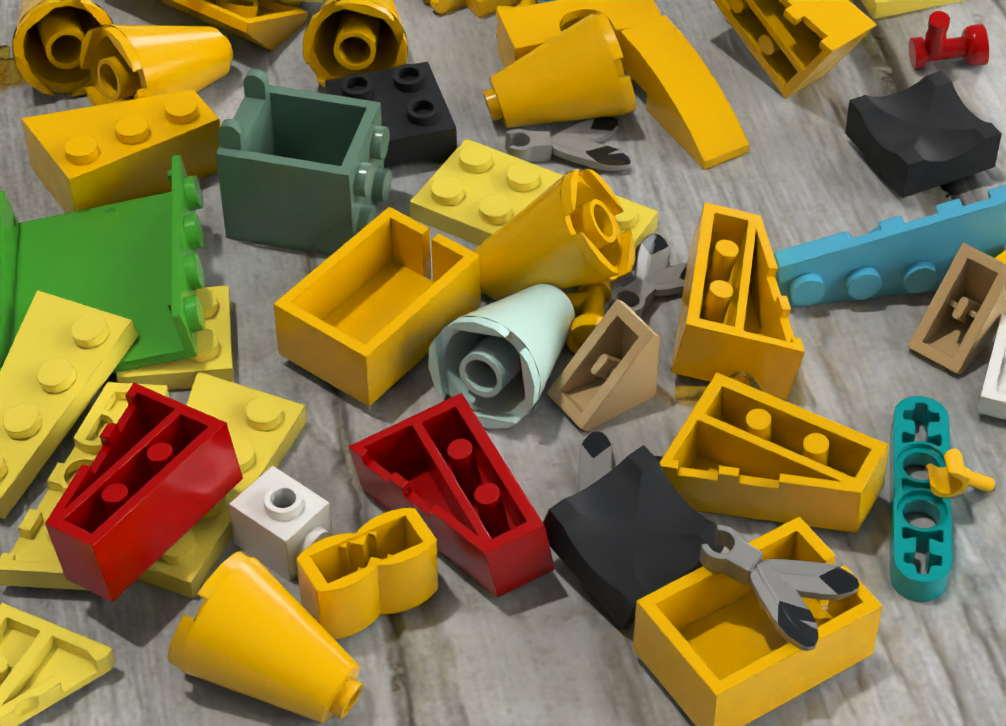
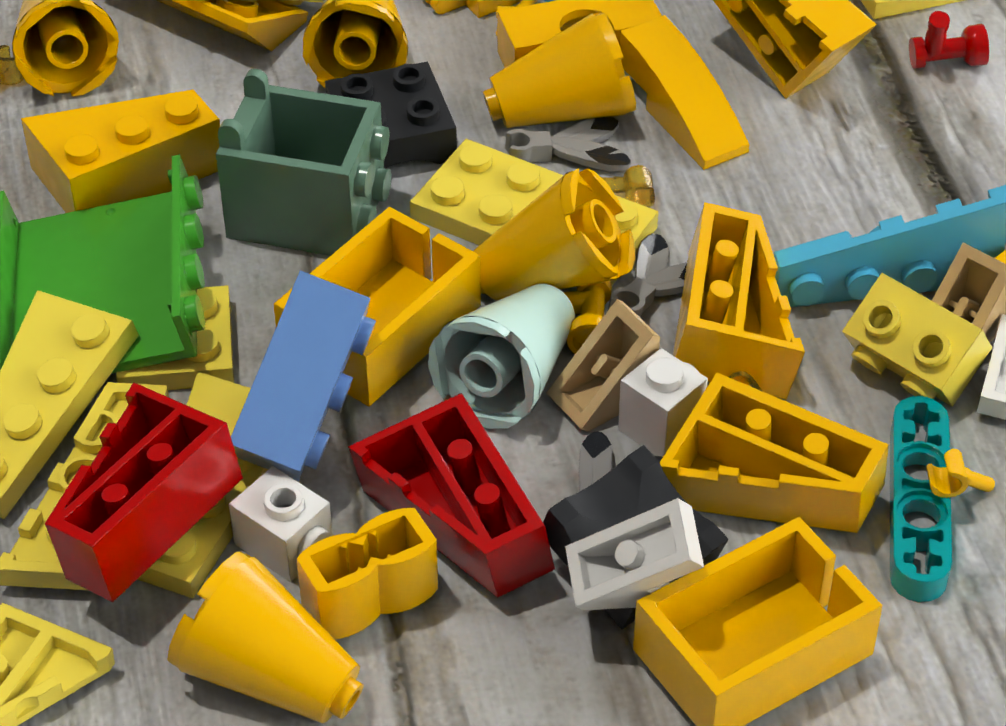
(152, 60): yellow cone -> none
(302, 376): none -> medium blue brick
(634, 557): none -> white slope
(635, 184): none -> clear yellow hand
(658, 400): none -> white brick
(780, 584): light grey piece -> none
(916, 340): none -> light yellow brick
(922, 135): black brick -> none

